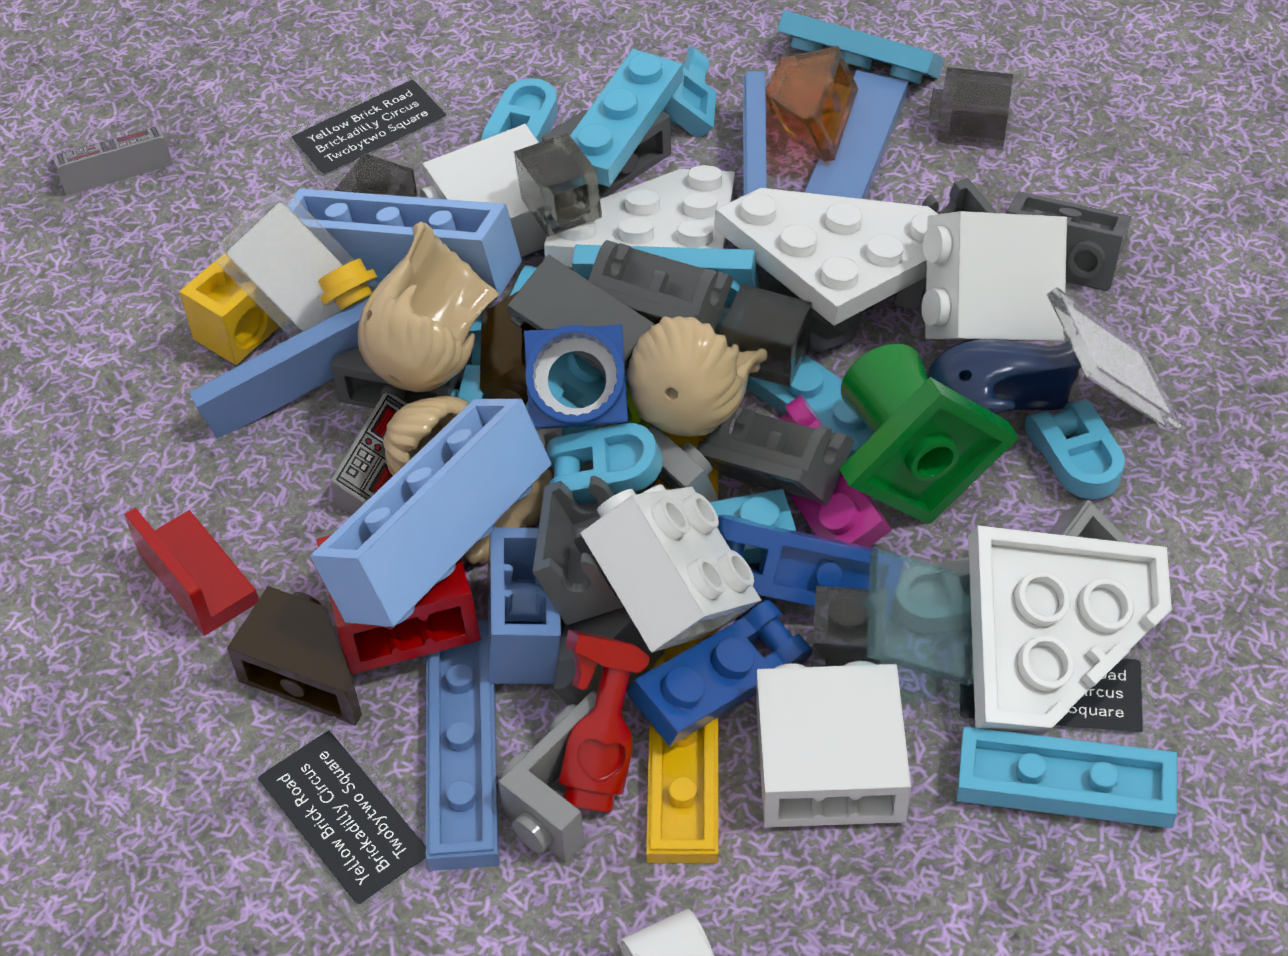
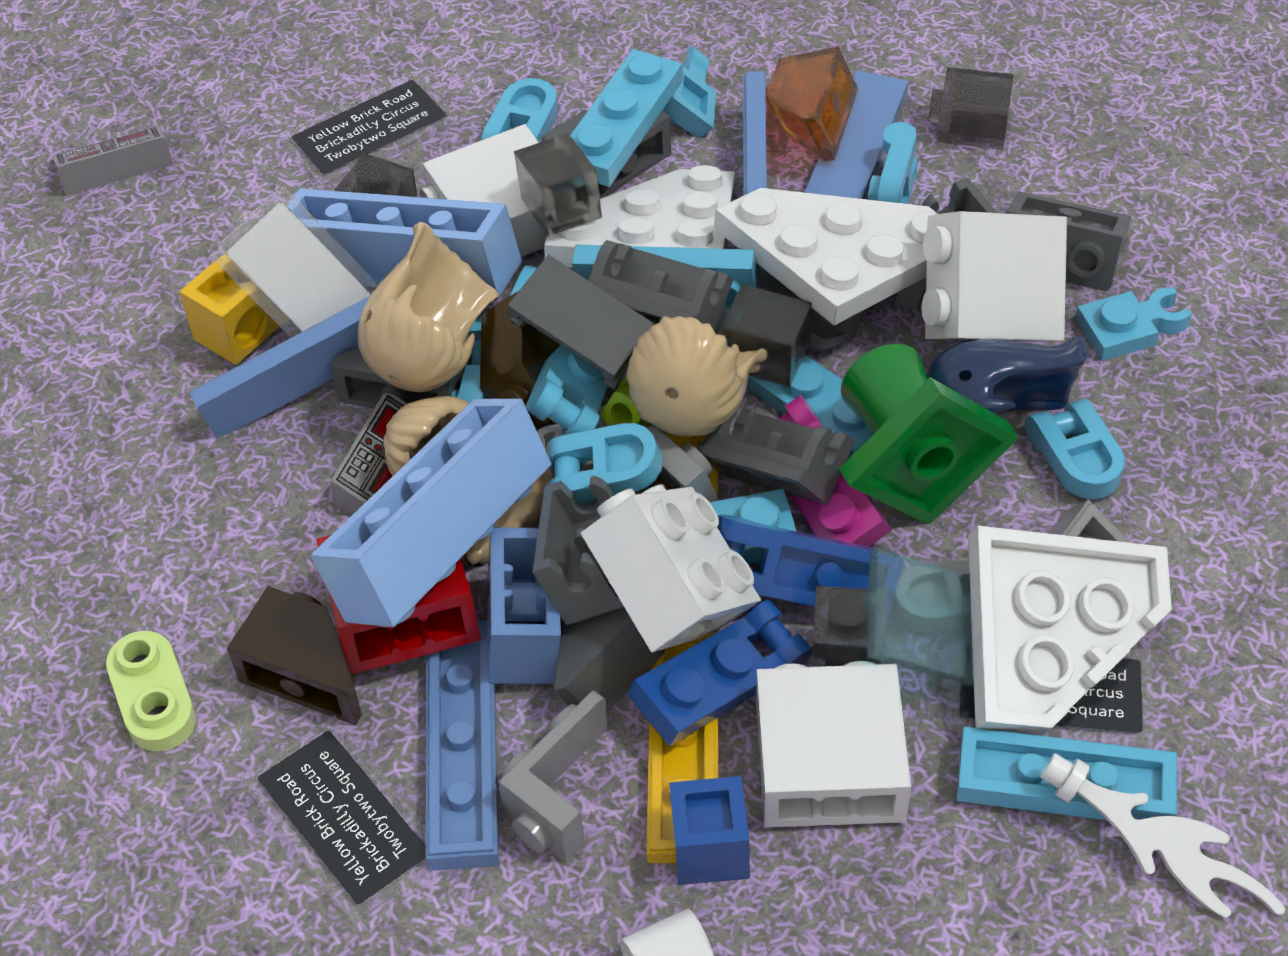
(148, 685): none -> yellowish green plate
(193, 569): red panel -> none
(347, 284): yellow plate -> none
(547, 345): blue piece -> none
(600, 742): red piece -> none
(710, 830): none -> blue panel
(861, 48): medium azure plate -> none
(899, 165): none -> medium azure plate
(1113, 360): clear piece -> none
(1124, 325): none -> medium azure plate
(1171, 836): none -> white piece

